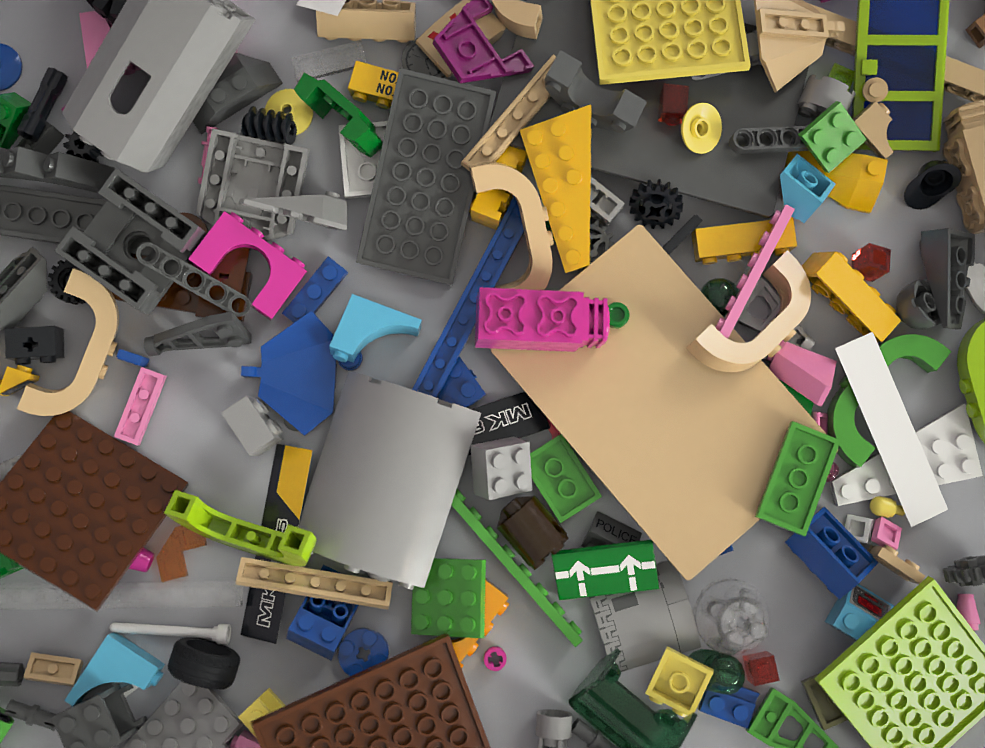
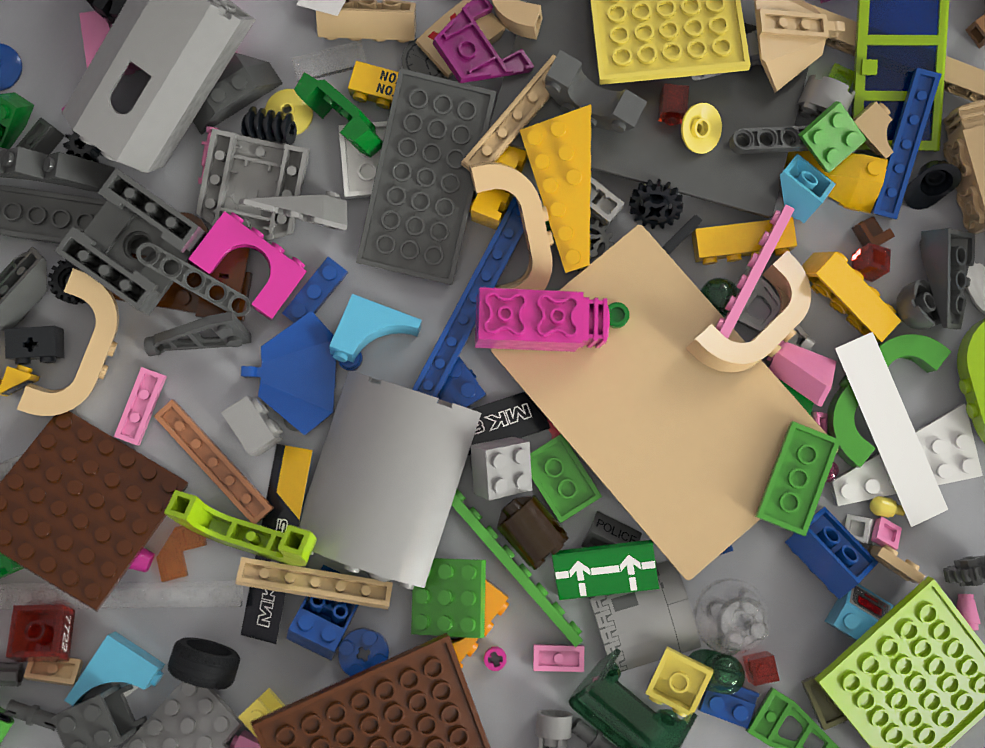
(40, 633): none -> clear red brick
(42, 104): black axle -> none
(133, 358): blue tile -> none
(213, 462): none -> nougat plate
(219, 633): white piece -> none
(558, 658): none -> bright pink plate
(871, 232): none -> reddish brown panel
(875, 90): tan plate -> none
(906, 142): none -> blue plate

